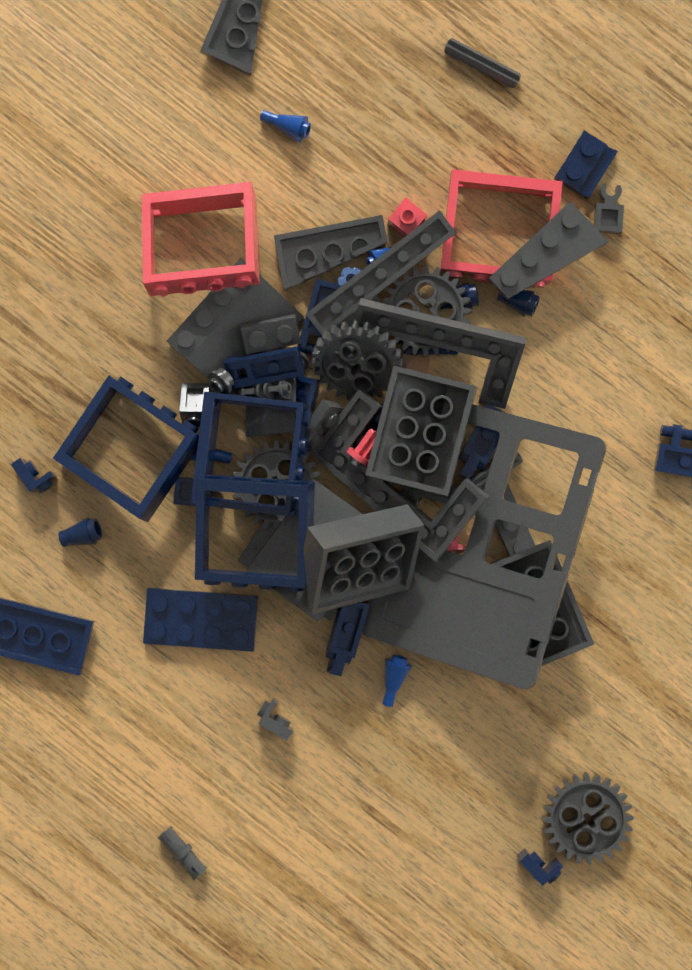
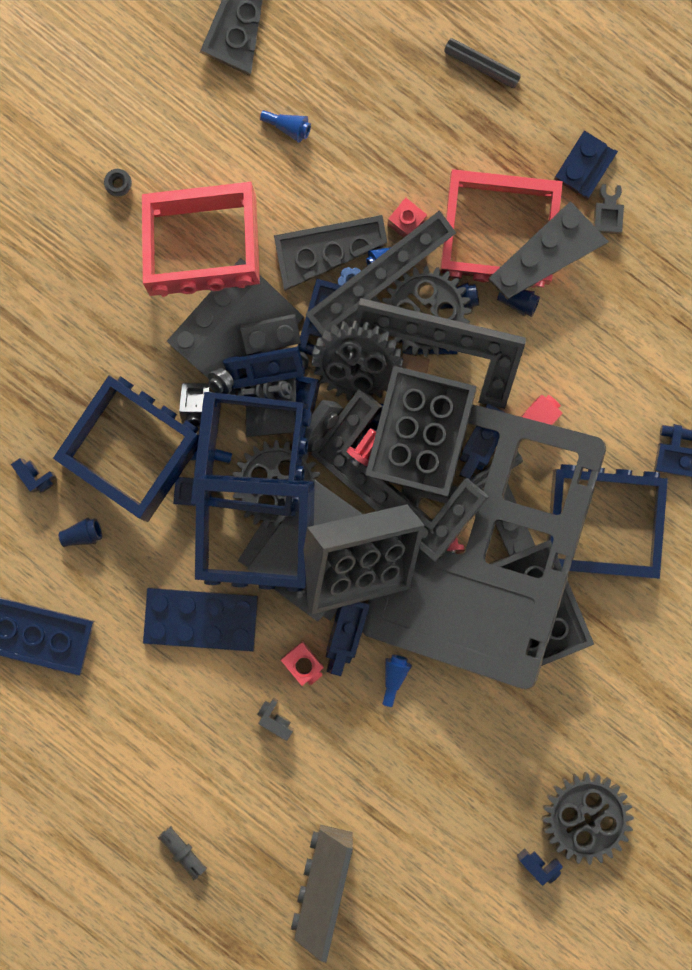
(115, 174): none -> dark grey plate
(303, 651): none -> coral brick
(323, 890): none -> dark grey slope
(543, 410): none -> coral brick
(621, 476): none -> dark blue window

